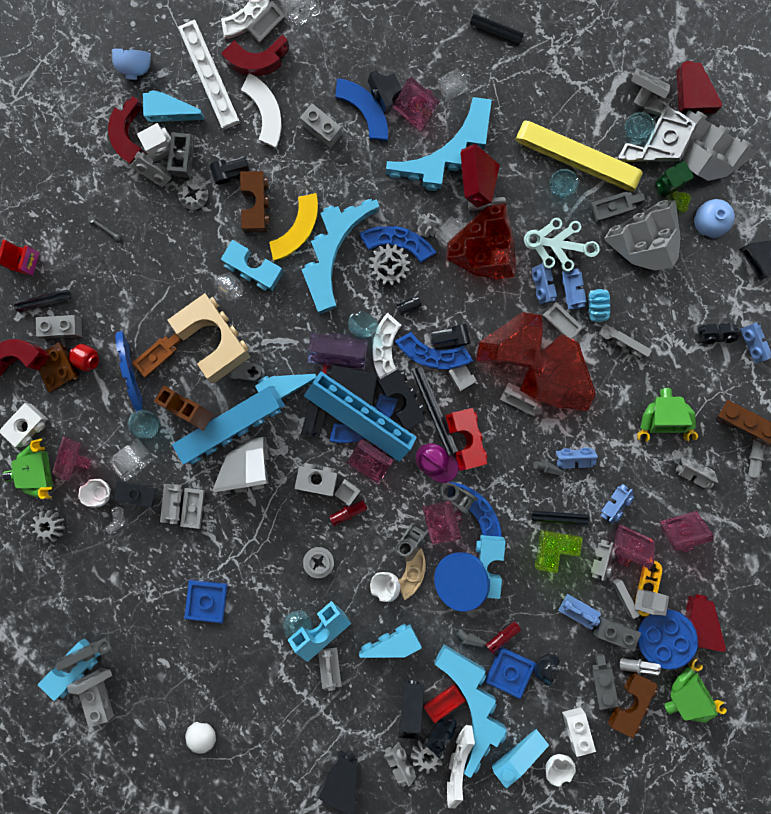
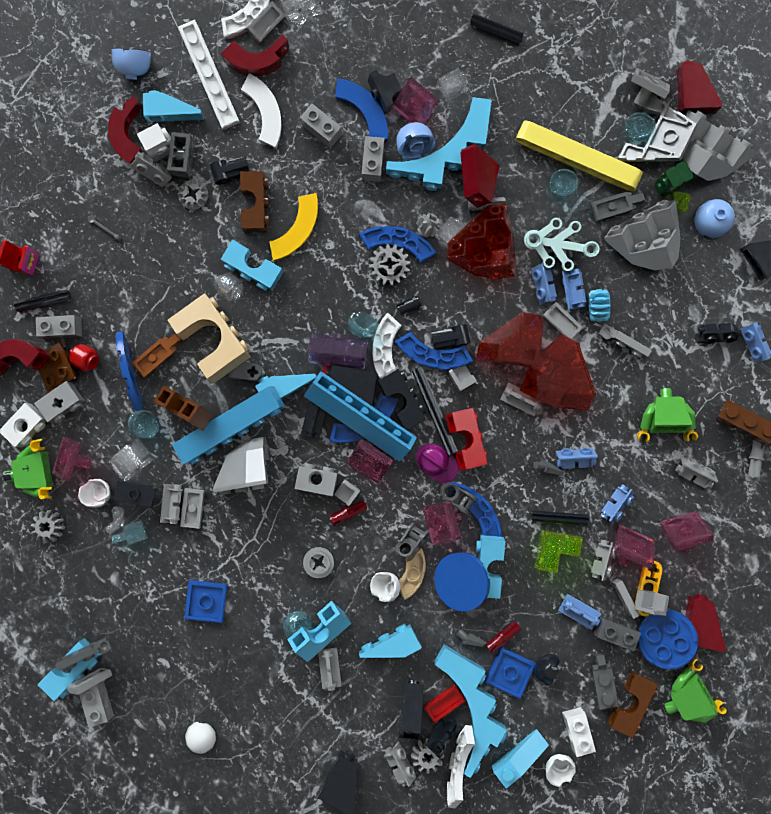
(50, 403): none -> light grey brick
(132, 533): none -> clear light blue plate
(326, 247): medium azure arch -> none
(372, 159): none -> light grey brick
(414, 140): none -> light blue cylinder
(640, 667): light grey axle -> none

